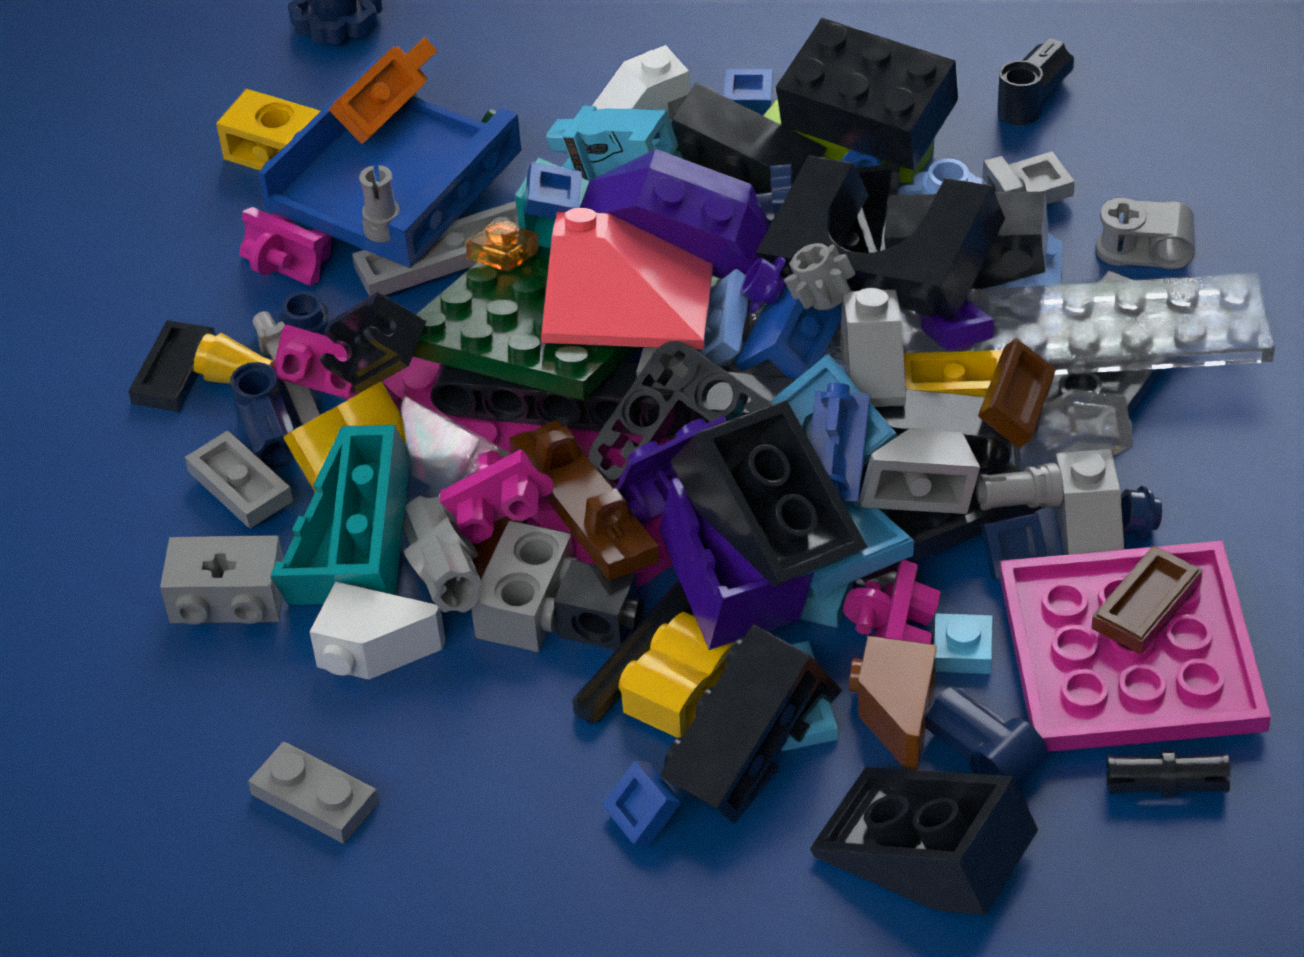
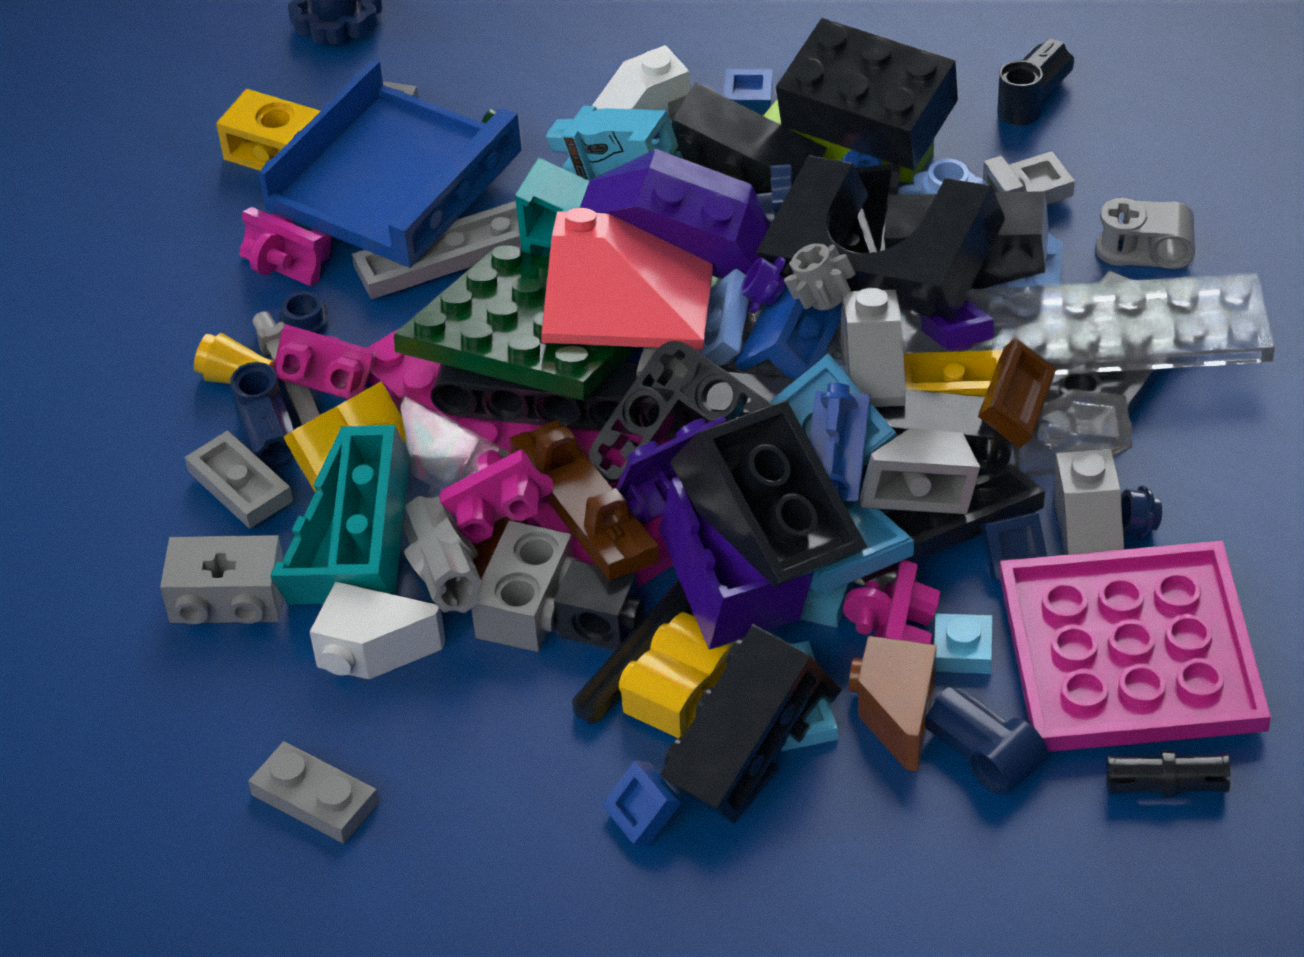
(169, 369): black tile -> none
(377, 341): black hinge -> none
(379, 203): light grey pin -> none
(382, 90): orange hinge -> none
(502, 245): clear orange plate -> none
(551, 190): plate -> none
(930, 835): black slope -> none
(1031, 487): light grey pin -> none
(1146, 599): tile -> none

